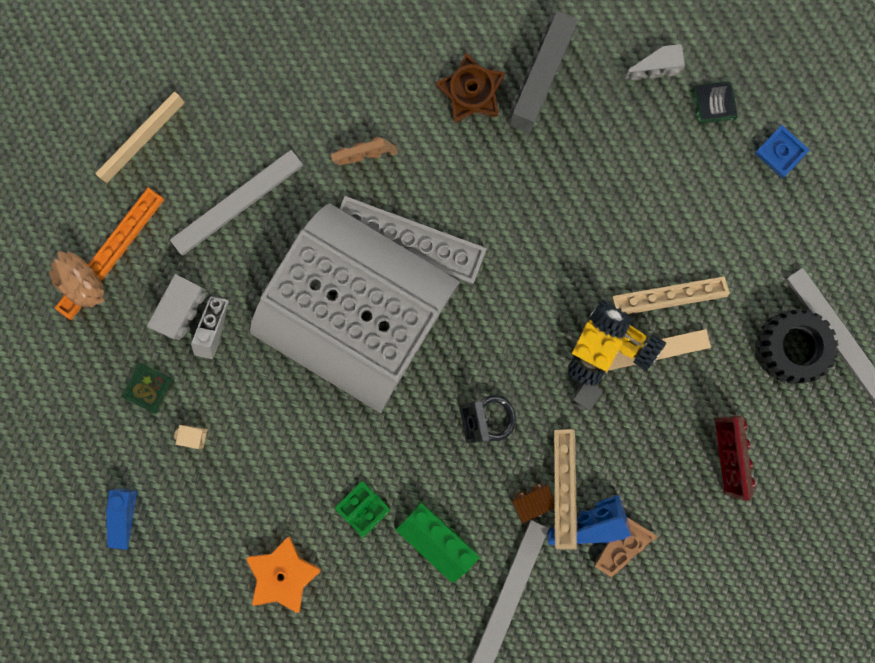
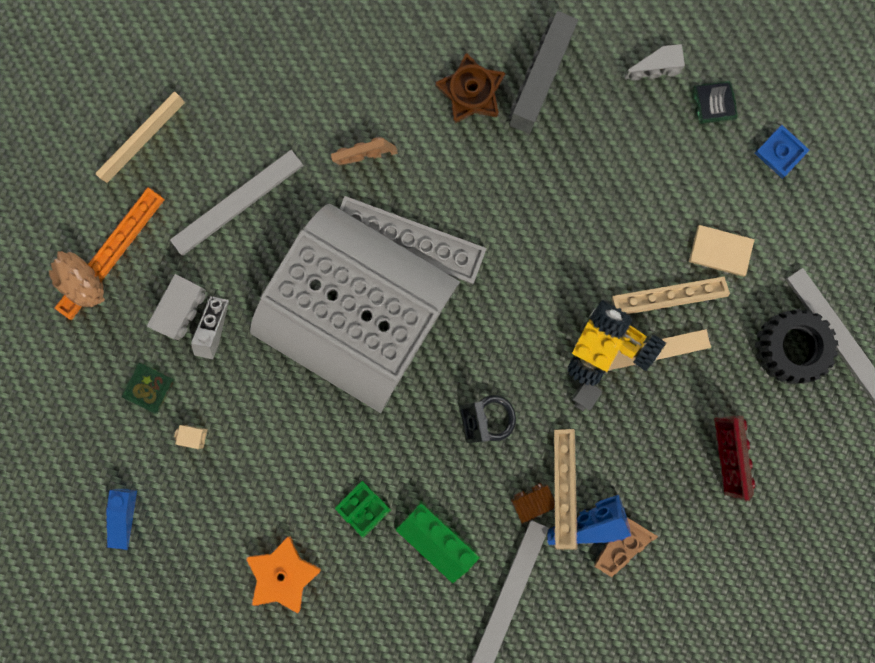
(721, 250): none -> tan tile

